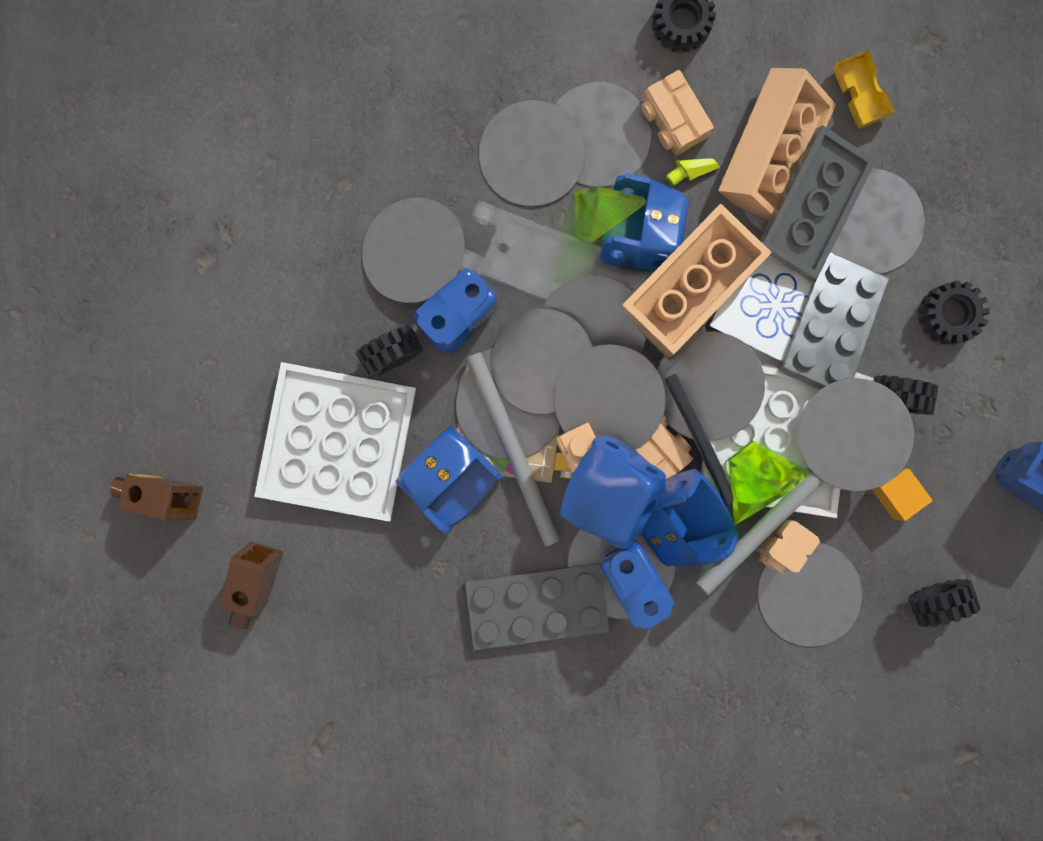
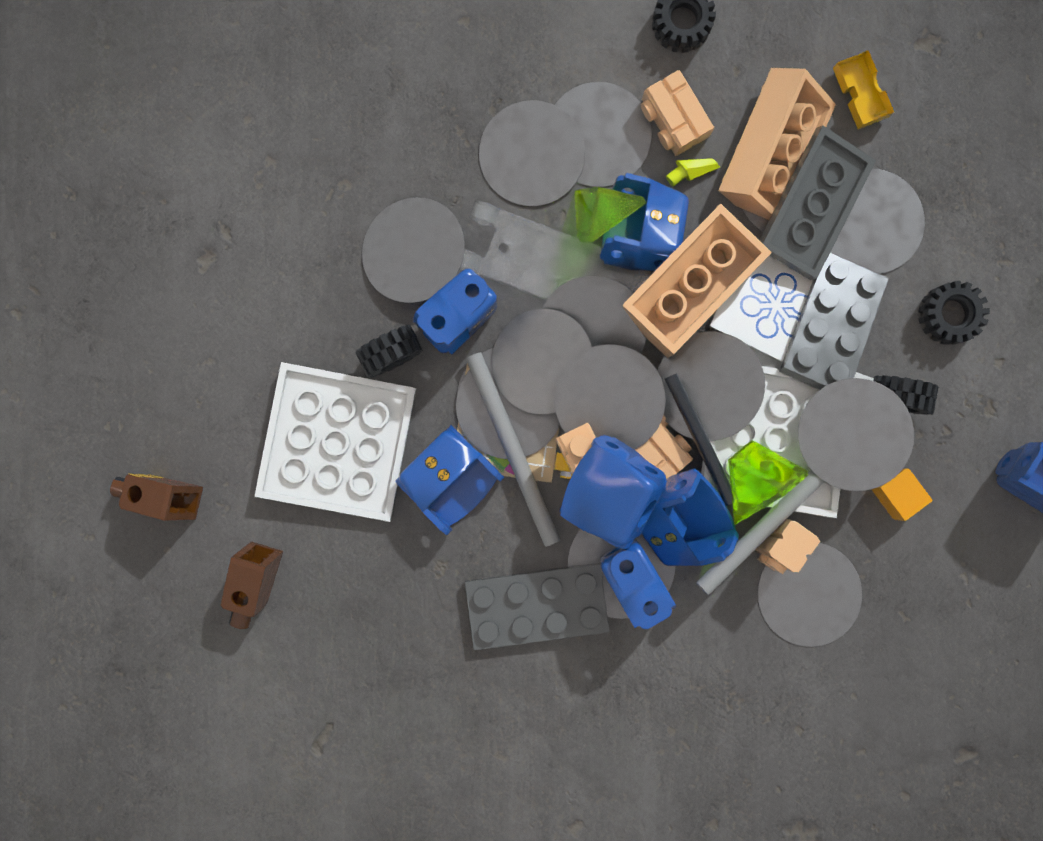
(944, 603): black tyre -> none

